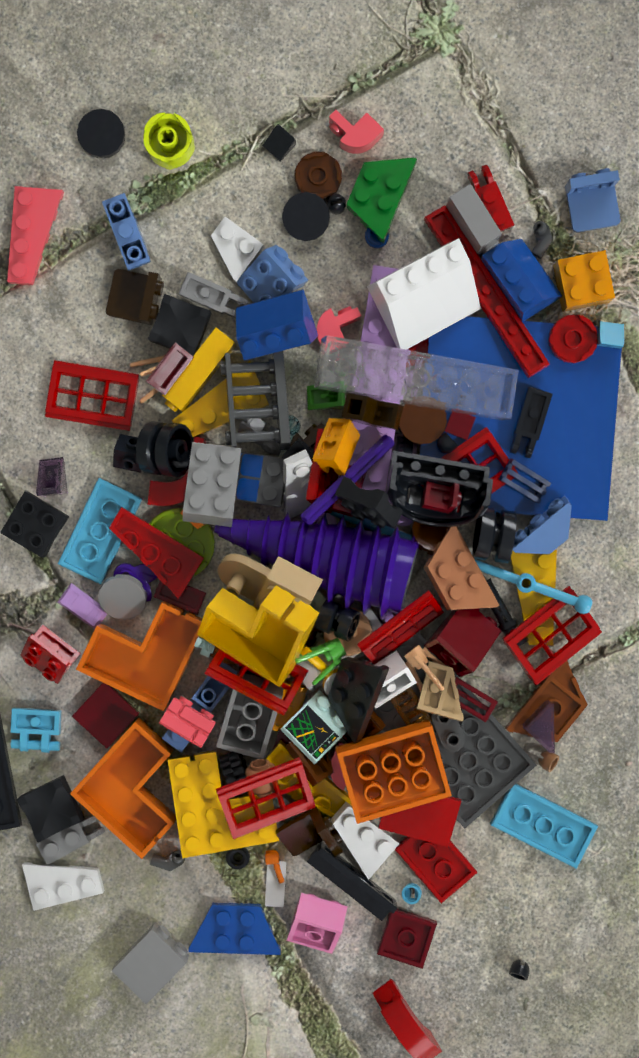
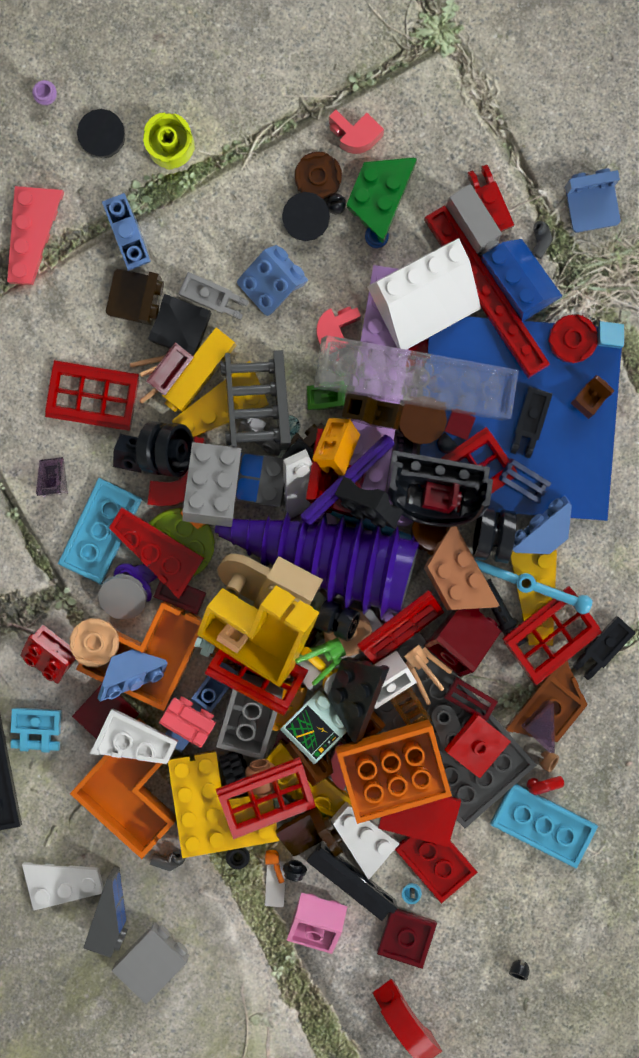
(34, 524): black brick -> none
(44, 92): none -> lavender plate
(50, 808): black brick -> none
(68, 840): light grey hinge -> none
(82, 606): lavender tile -> none
(94, 642): none -> light nougat tile
(108, 924): none -> dark grey slope
(130, 672): none -> medium blue slope
(133, 739): none -> white wing
(232, 638): none -> light nougat plate
(235, 247): white wing -> none
(235, 930): blue wing -> none
(274, 325): blue slope -> none
(279, 143): black slope -> none
(294, 870): none -> black plate
(438, 702): tan wing -> none
(477, 745): none -> red plate
(538, 787): none -> red arm
(584, 281): light orange brick -> none
(592, 396): none -> reddish brown bracket
(605, 646): none -> black hinge

